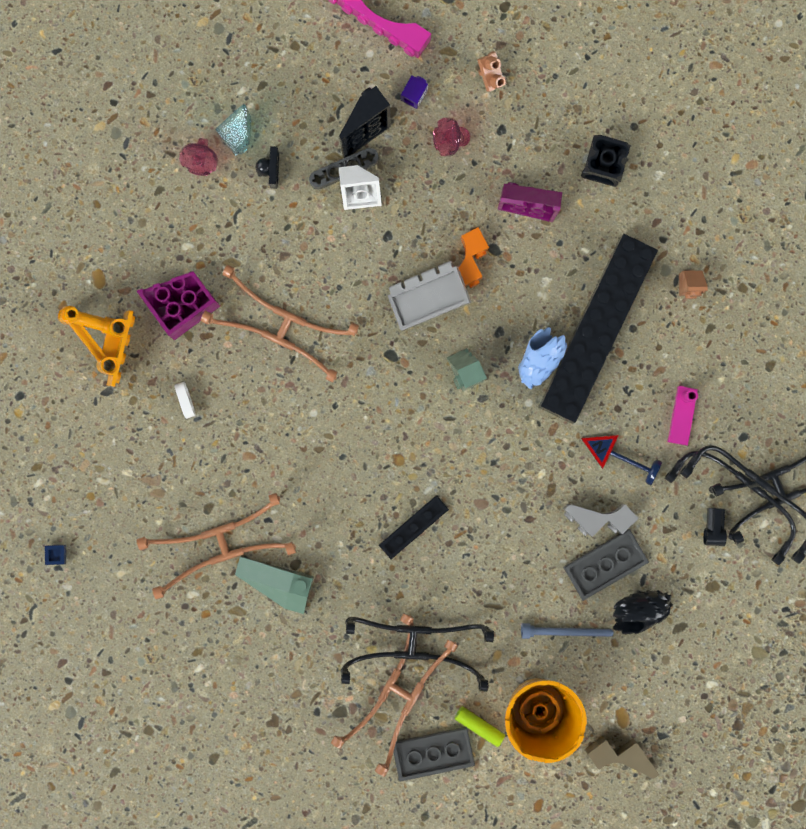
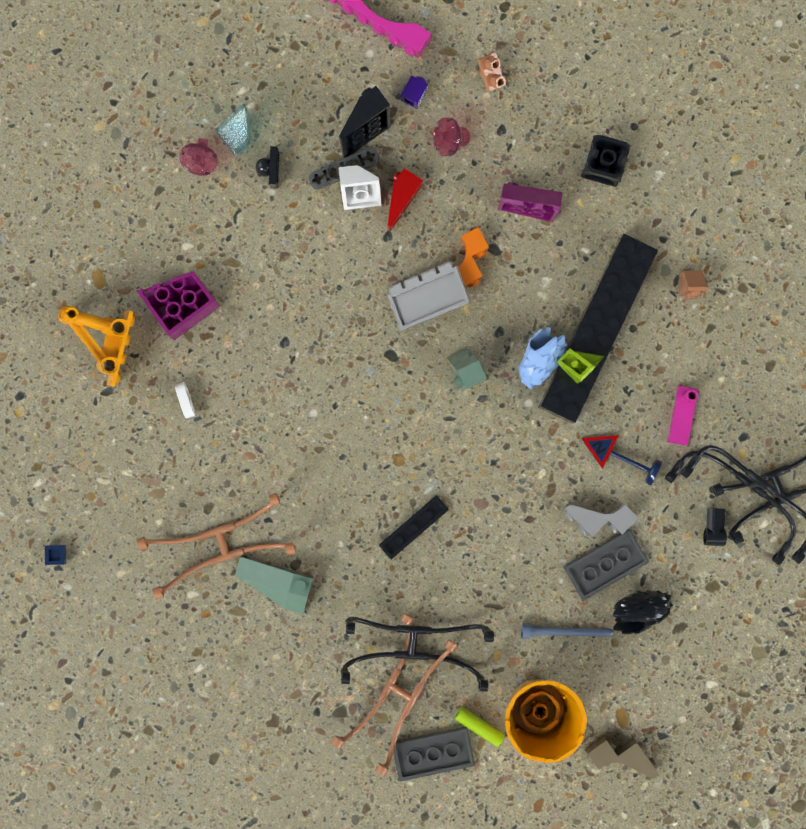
(207, 318): nougat bar -> none
(404, 190): none -> red slope
(578, 364): none -> lime slope

